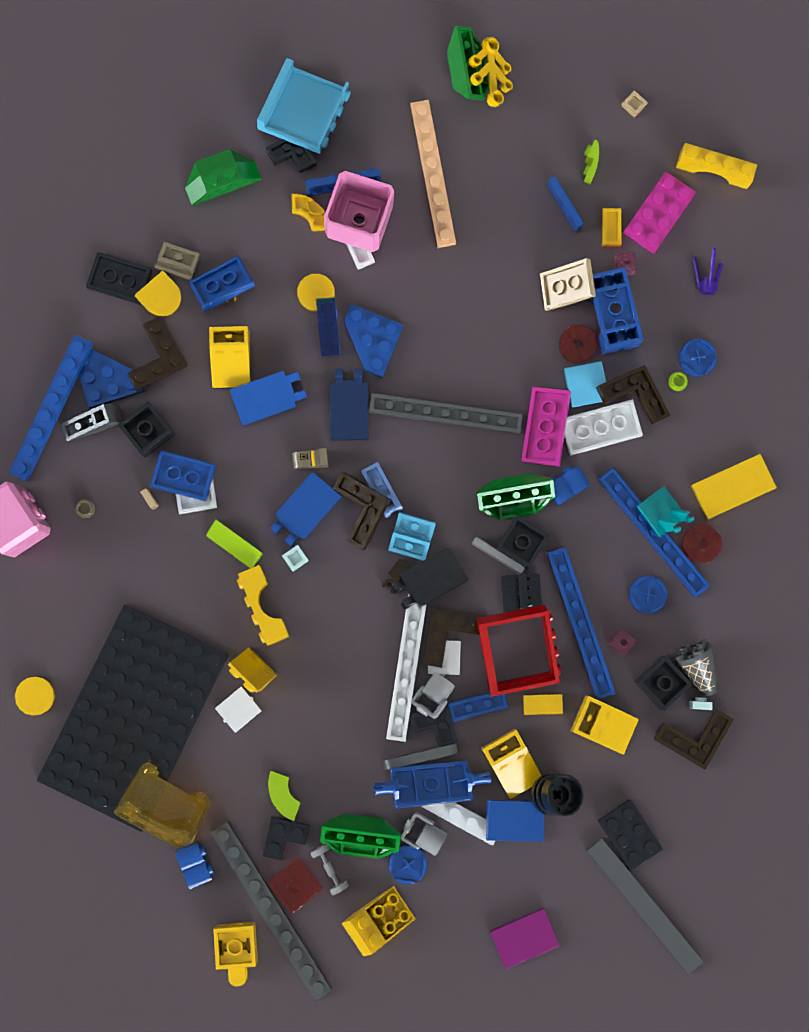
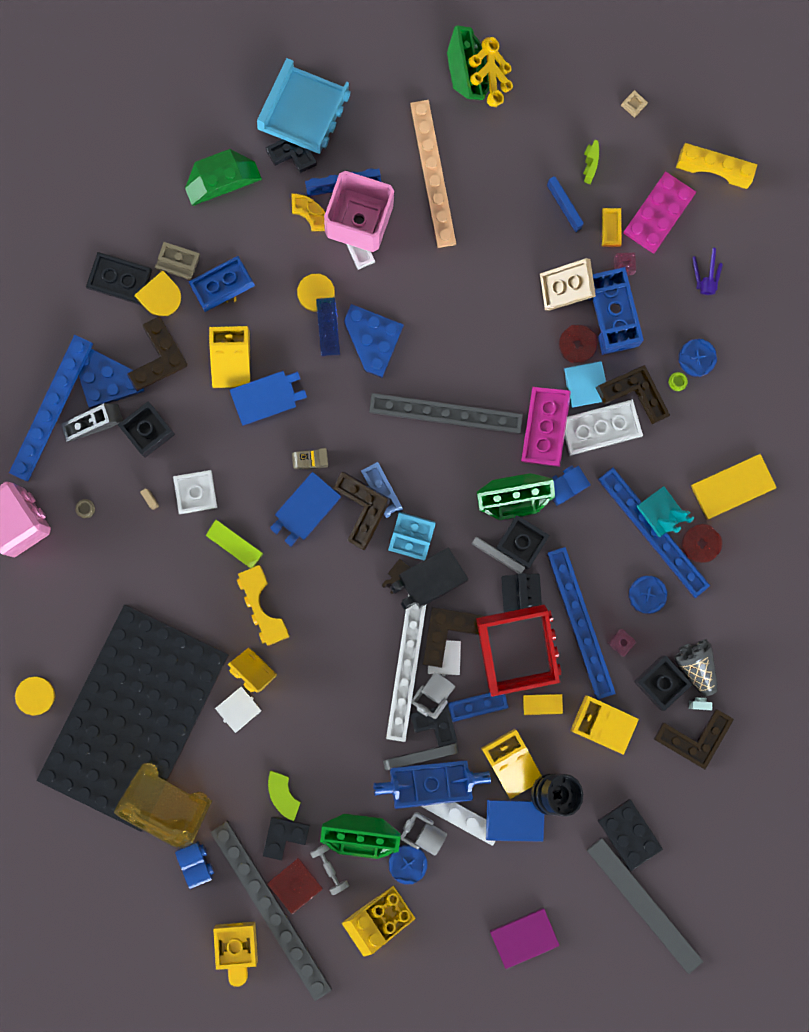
(183, 475): blue tile -> none
(295, 558): light aqua plate -> none
(348, 407): dark blue tile -> none

